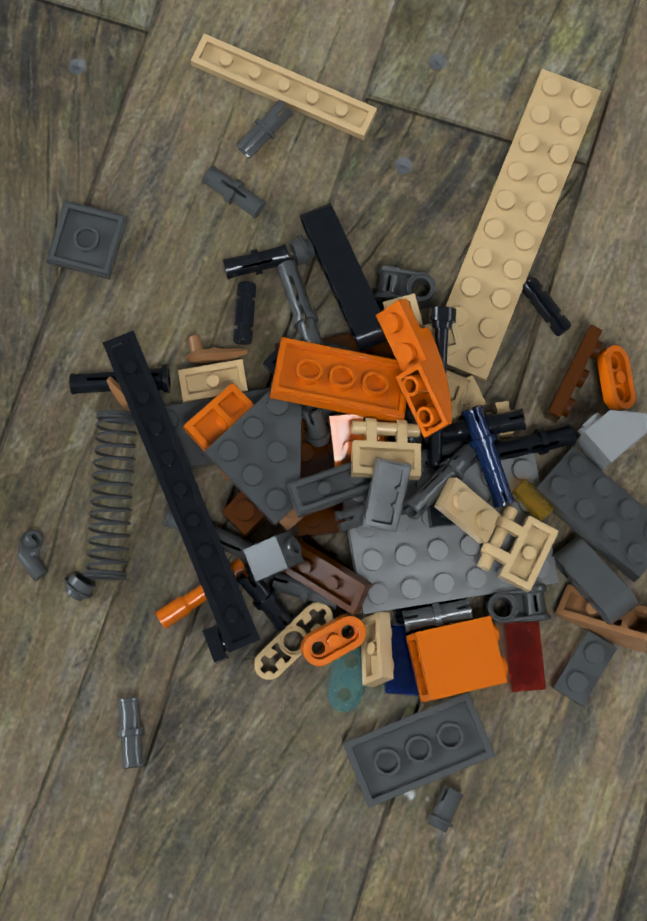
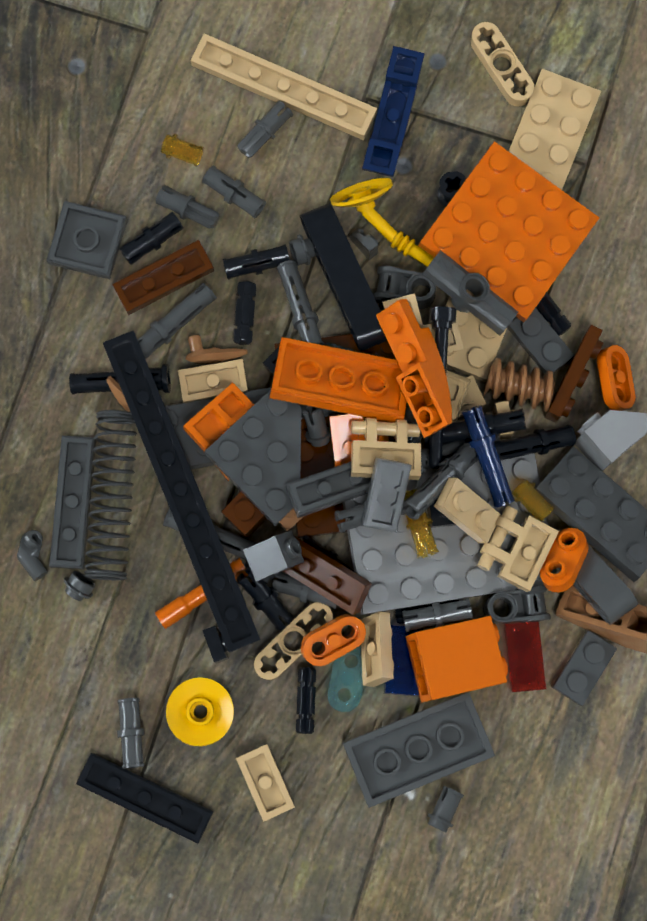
(72, 502): none -> dark grey tile
(145, 798): none -> black tile
(151, 238): none -> black pin
(163, 277): none -> reddish brown plate
(177, 318): none -> dark grey pin
(182, 150): none -> clear yellow pin
(182, 706): none -> yellow dish
(186, 207): none -> dark grey axle
(265, 782): none -> tan plate
(306, 700): none -> black axle
(362, 197): none -> yellow dish
(366, 243): none -> dark grey tile
(393, 111): none -> dark blue slope
(421, 532): none -> clear yellow axle
(448, 181): none -> black bush
(482, 50): none -> tan beam
(485, 303): none -> dark grey piece
(510, 229): none -> orange plate
(520, 384): none -> medium nougat piece
(541, 342): none -> dark grey plate
(567, 558): none -> orange plate

